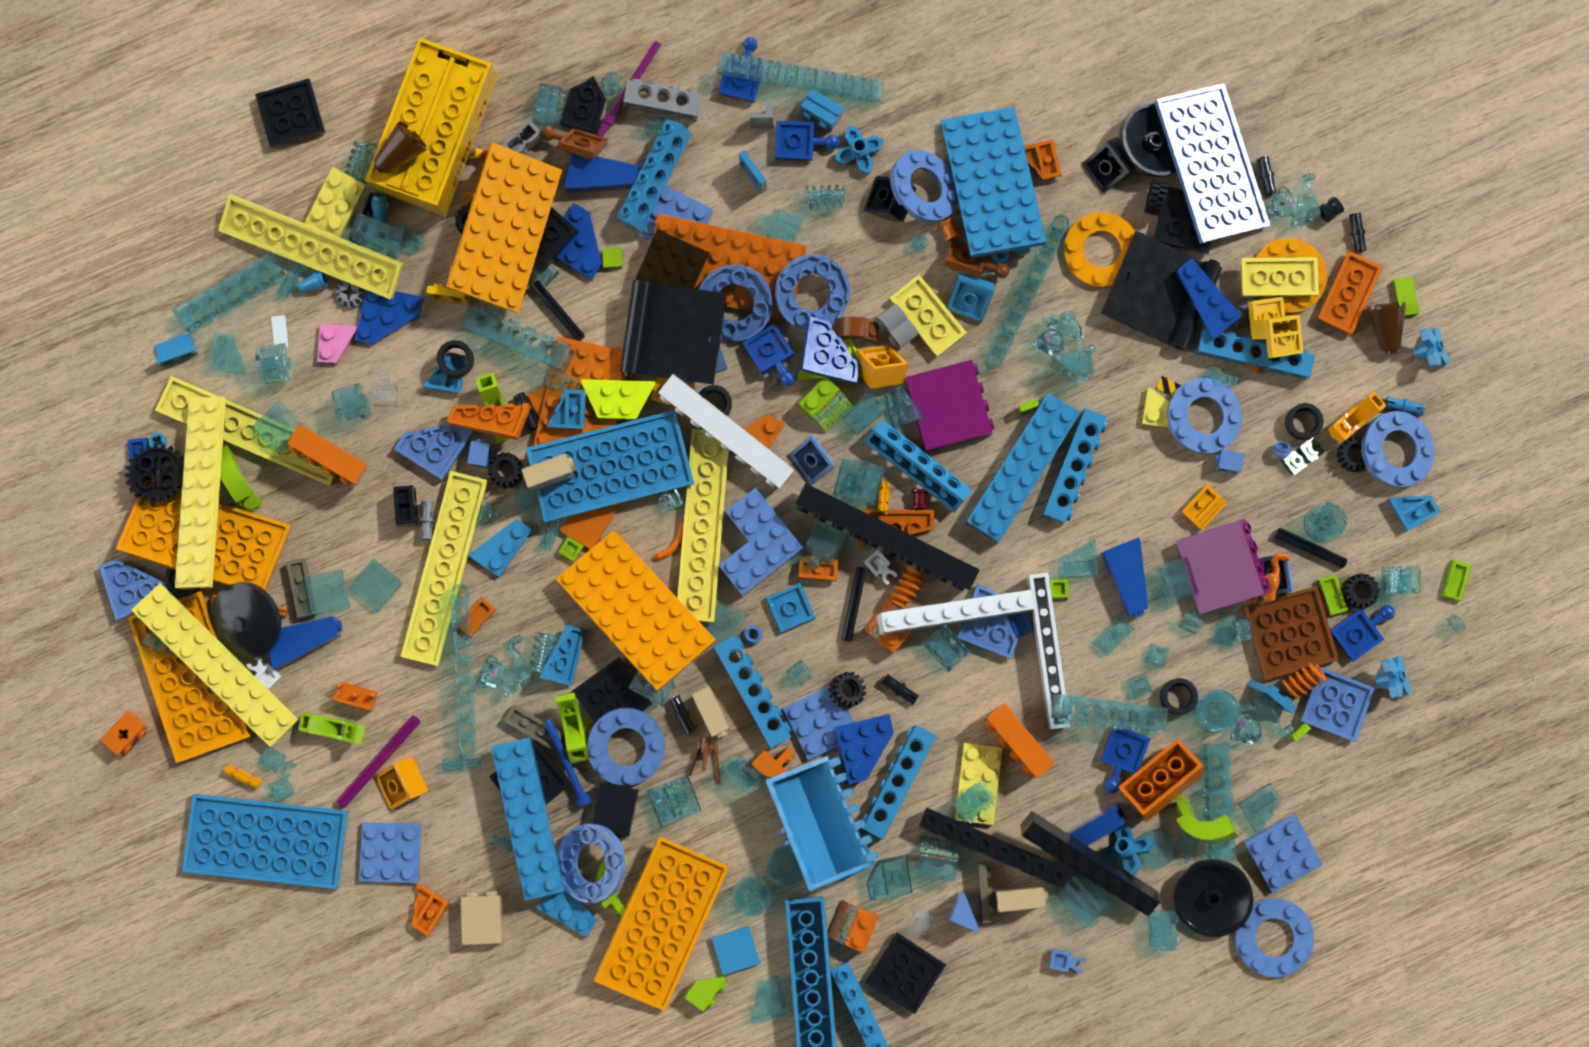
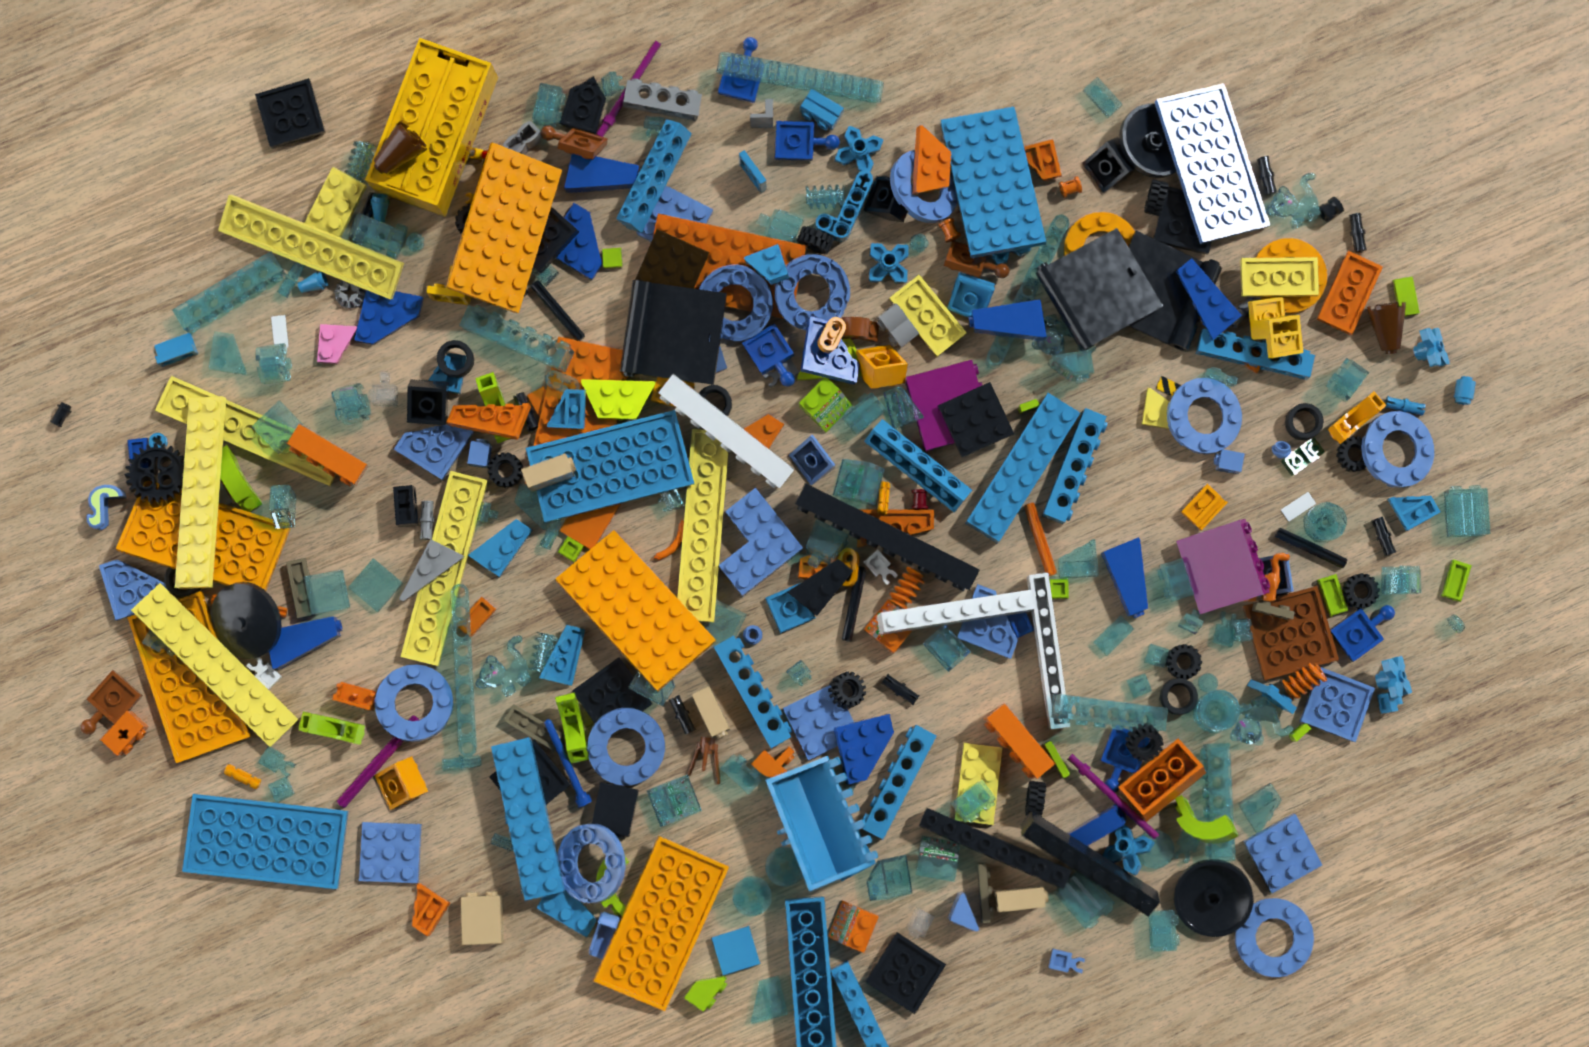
(61, 414): none -> black pin
(98, 503): none -> medium blue animal
(112, 700): none -> dark orange plate
(282, 499): none -> clear light blue torso
(414, 730): none -> medium blue plate
(427, 402): none -> black brick
(433, 562): none -> light grey wing
(604, 932): none -> medium blue animal
(769, 264): none -> dark azure wing
(815, 239): none -> black tyre
(821, 587): none -> black wing
(831, 336): none -> light orange plate
(849, 205): none -> dark azure beam
(854, 564): none -> light orange plate
(896, 256): none -> dark azure plant
(930, 163): none -> orange wing
(975, 420): none -> black plate
(1012, 320): none -> blue slope
(1035, 798): none -> black tyre
(1040, 539): none -> orange axle
(1054, 755): none -> lime tile
(1070, 187): none -> orange bush
(1085, 770): none -> magenta bar
(1097, 290): none -> black door
(1102, 97): none -> clear light blue plate
(1150, 749): none -> black tyre
(1195, 659): none -> black tyre
(1207, 682): none -> clear light blue tile
(1280, 612): none -> dark tan plate
(1298, 506): none -> white sticker
(1348, 380): none -> clear light blue brick
(1383, 536): none -> black pin
(1387, 704): none -> dark azure tile
(1464, 390): none -> dark azure brick
(1467, 511): none -> clear light blue brick

